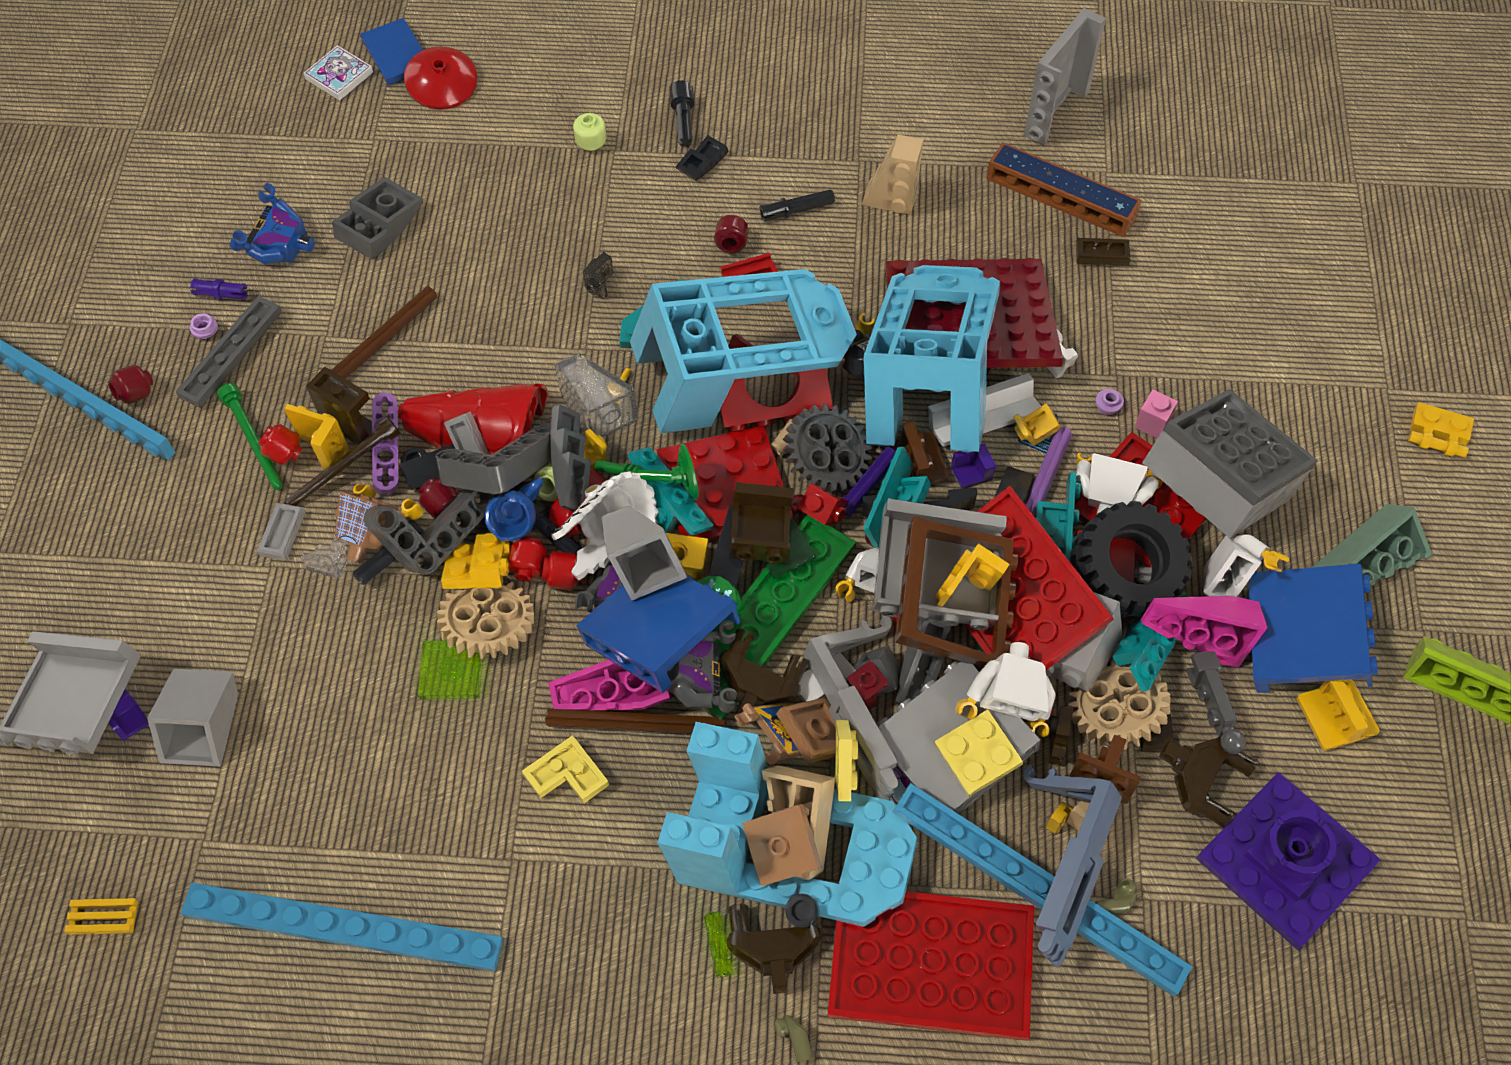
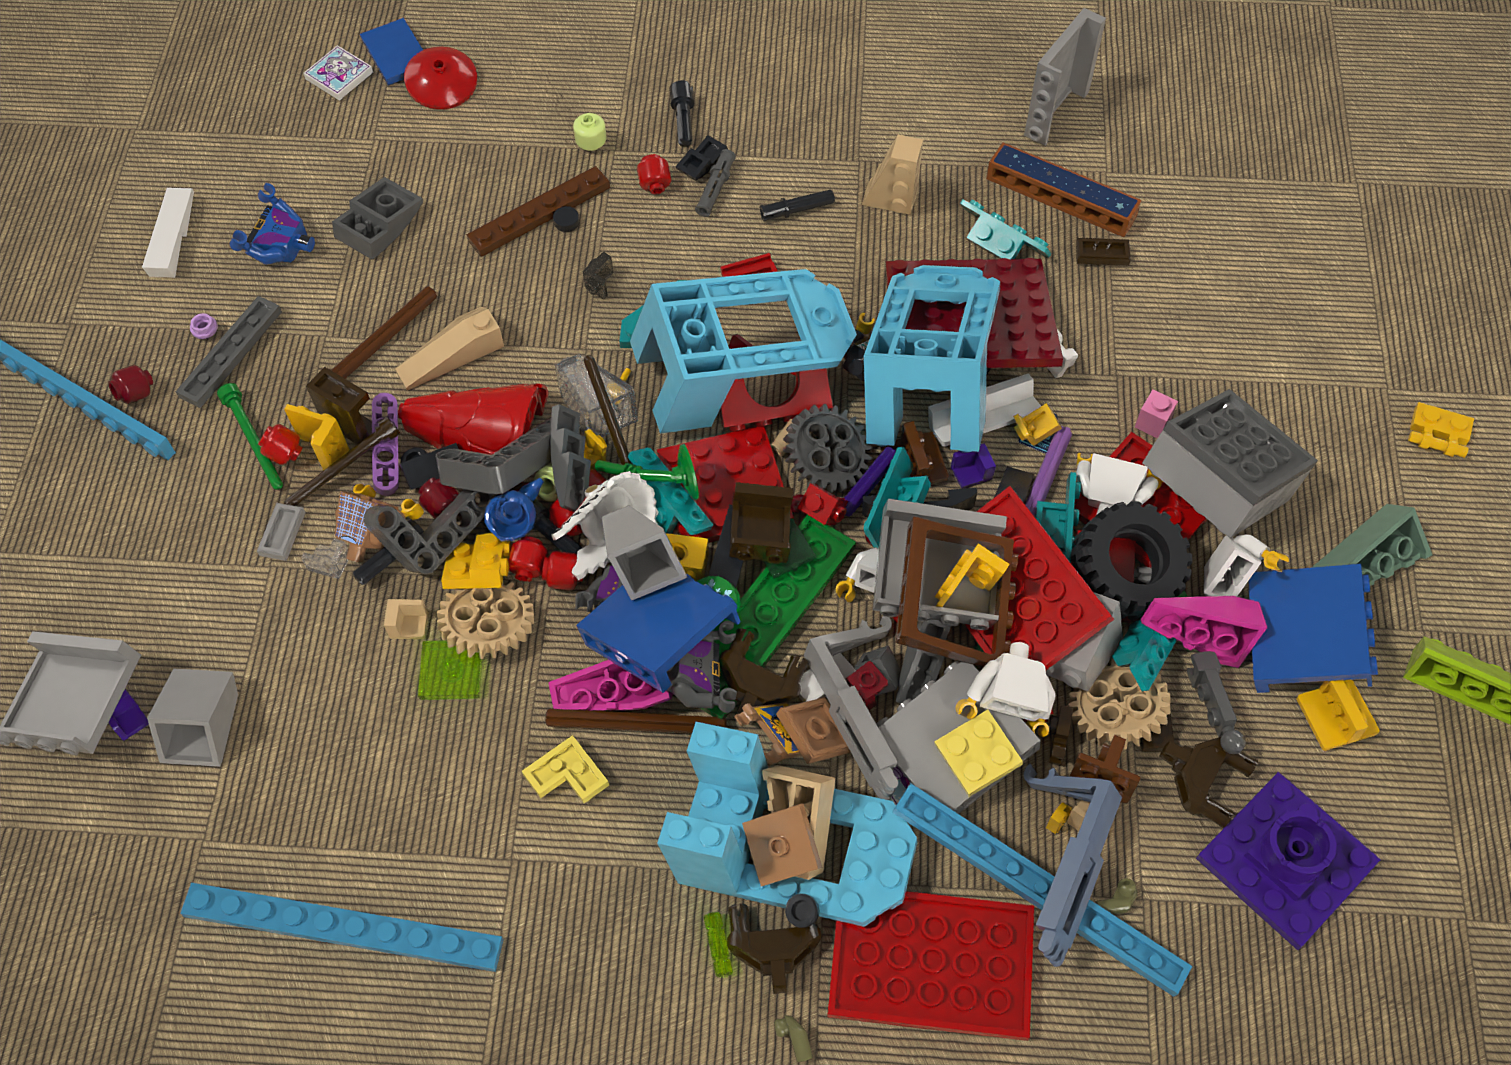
(86, 904): yellow tile -> none
(169, 229): none -> white slope
(219, 289): dark purple pin -> none
(406, 619): none -> tan panel
(454, 346): none -> tan wedge
(466, 434): light grey tile -> none
(537, 211): none -> reddish brown plate
(566, 219): none -> black tile
(607, 409): none -> dark brown piece
(654, 174): none -> red head
(725, 162): none -> dark grey pin
(731, 234): dark red head -> none
(845, 760): light yellow plate -> none
(997, 237): none -> bracket
(1107, 407): lavender plate -> none

